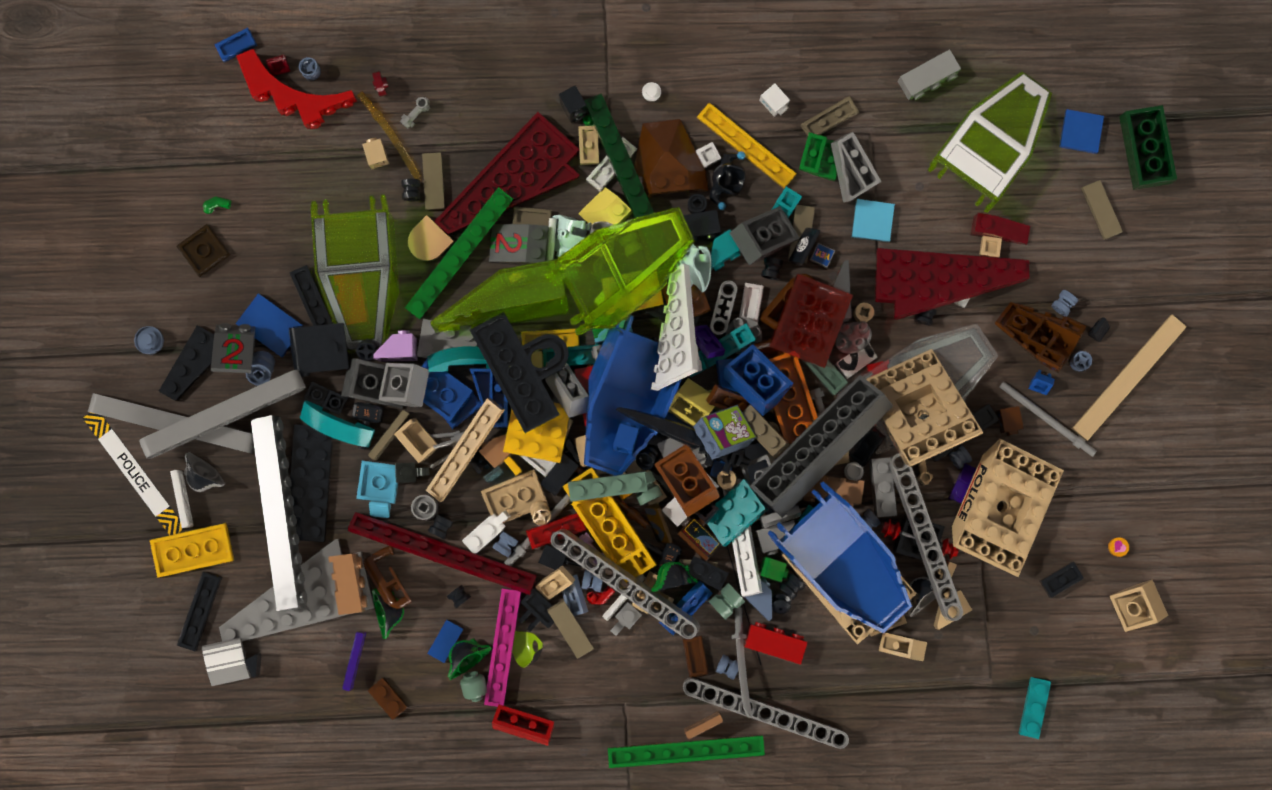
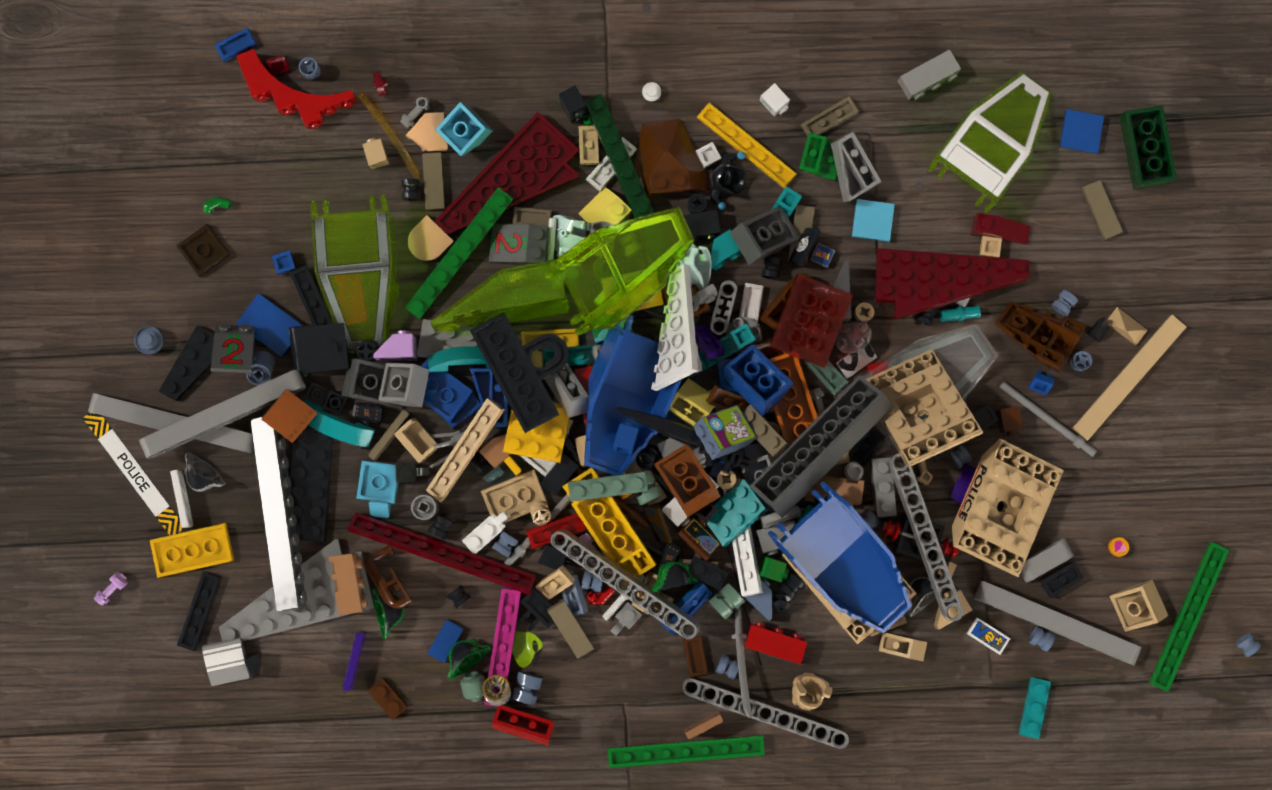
(118, 581): none -> lavender bar
(283, 262): none -> blue plate
(289, 415): none -> dark orange slope
(425, 135): none -> light nougat slope
(463, 129): none -> medium azure slope
(498, 682): none -> light grey wheel
(526, 688): none -> sand blue wheel
(703, 296): none -> light grey plate
(810, 691): none -> tan helmet
(960, 314): none -> teal pin
(988, 636): none -> tile
(1041, 638): none -> sand blue wheel
(1046, 560): none -> light grey beam
(1057, 623): none -> light grey beam
(1126, 326): none -> tan slope
(1188, 616): none -> green plate
(1248, 644): none -> sand blue wheel

